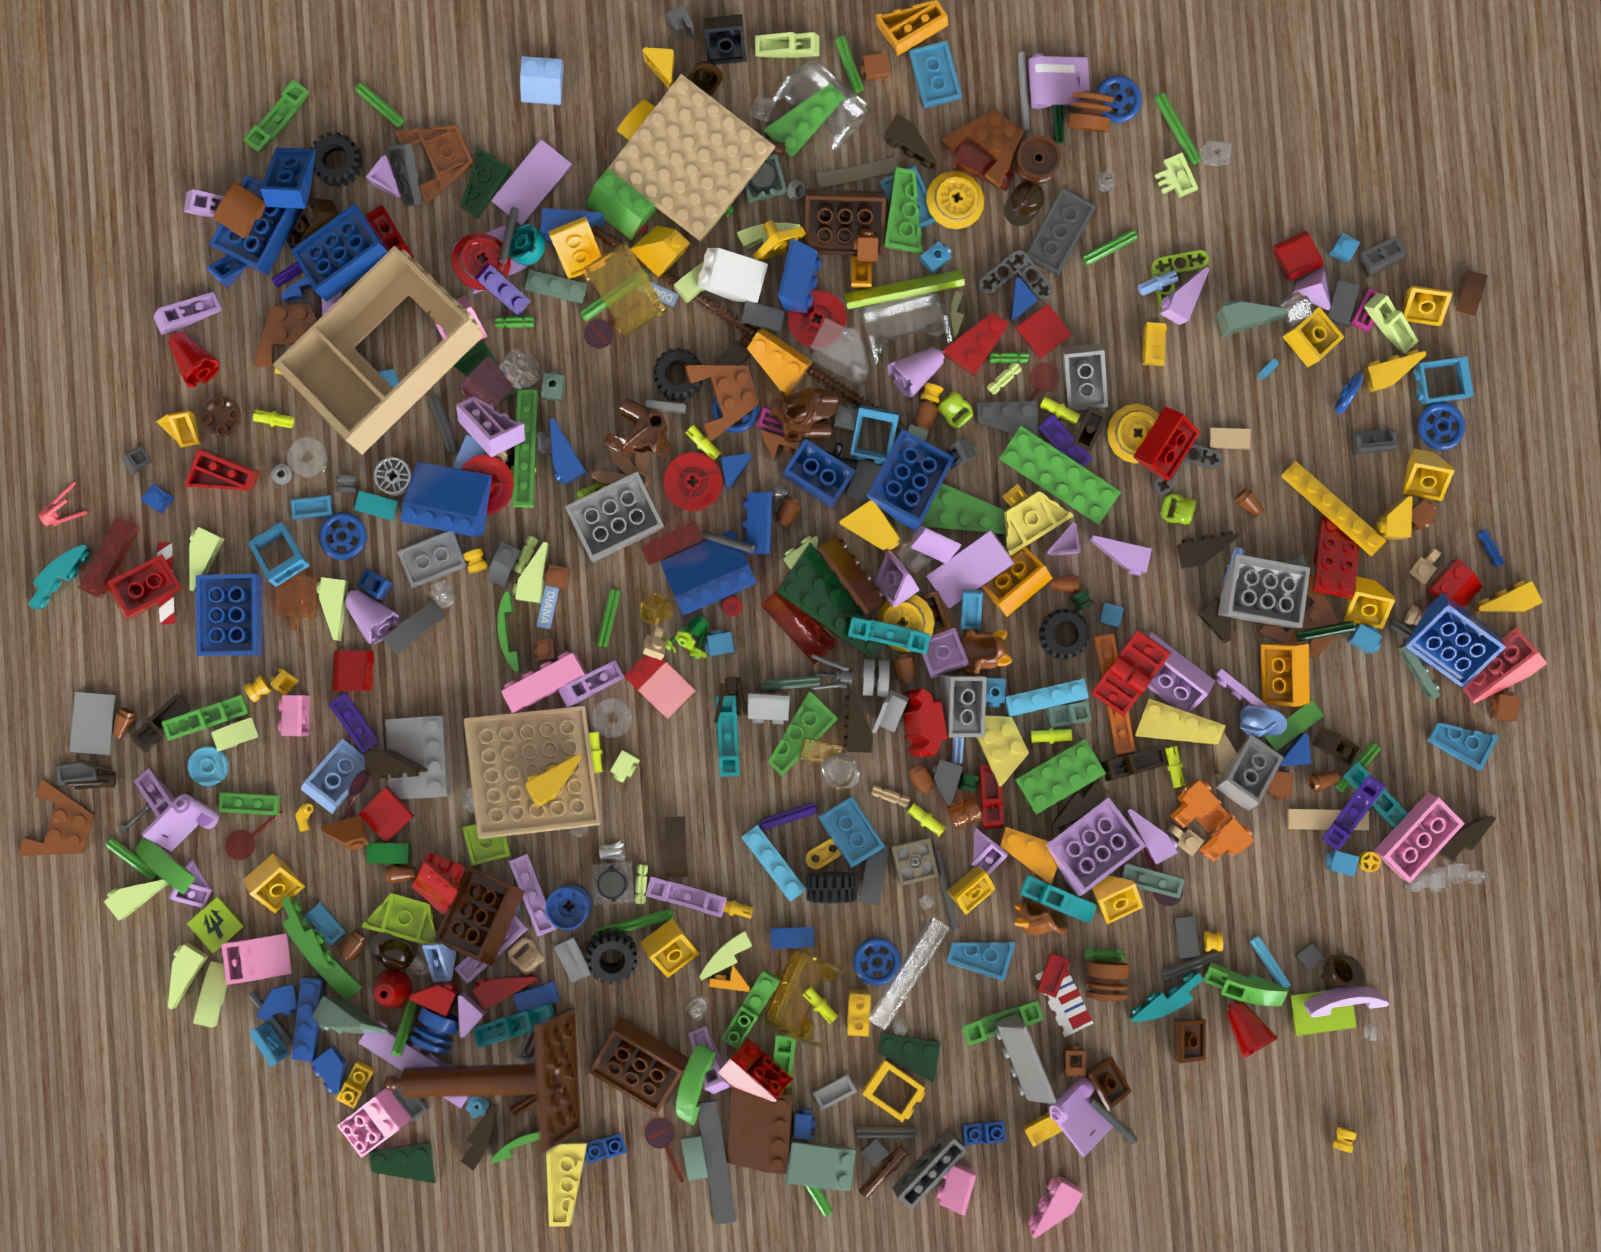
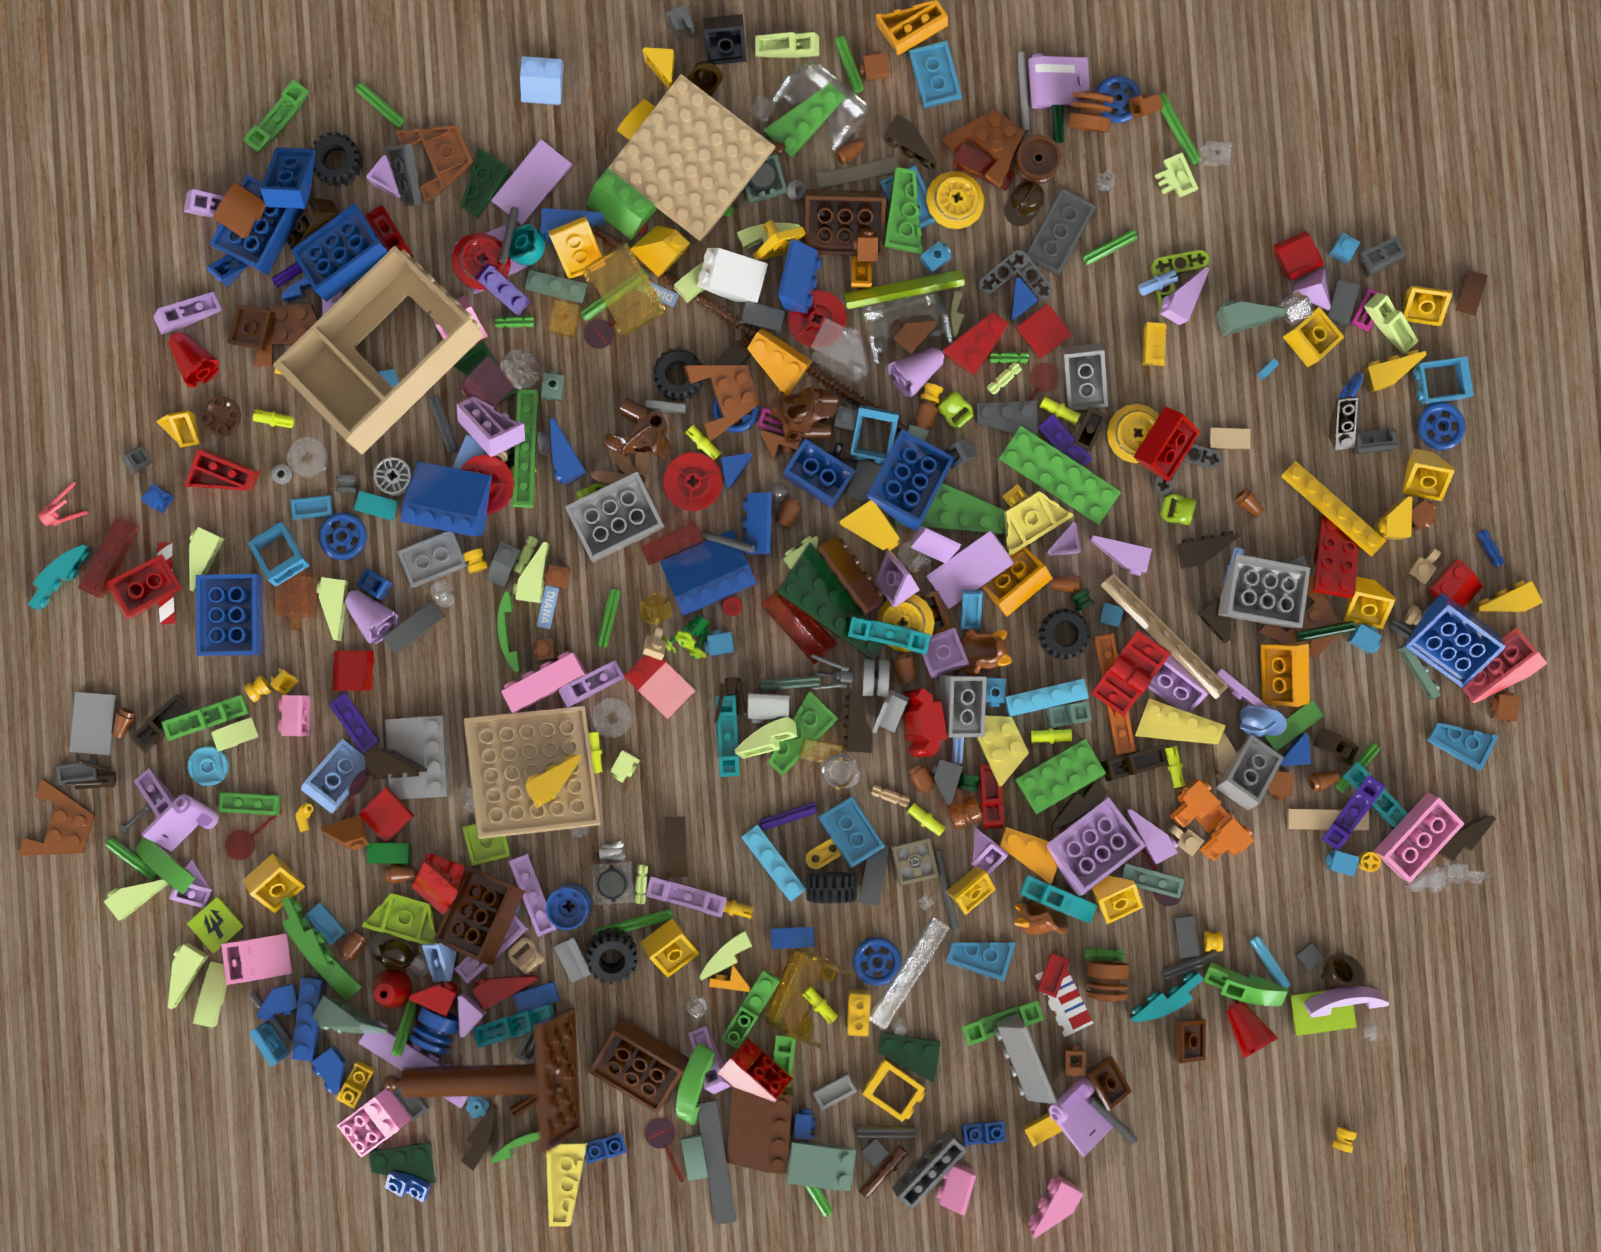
(251, 327): none -> reddish brown plate
(404, 1183): none -> blue slope
(564, 318): none -> clear yellow piece
(767, 738): none -> yellowish green slope
(848, 151): none -> dark orange cone
(912, 330): none -> reddish brown slope
(1144, 104): none -> dark orange brick
(1164, 636): none -> tan tile
(1343, 423): none -> dark brown slope

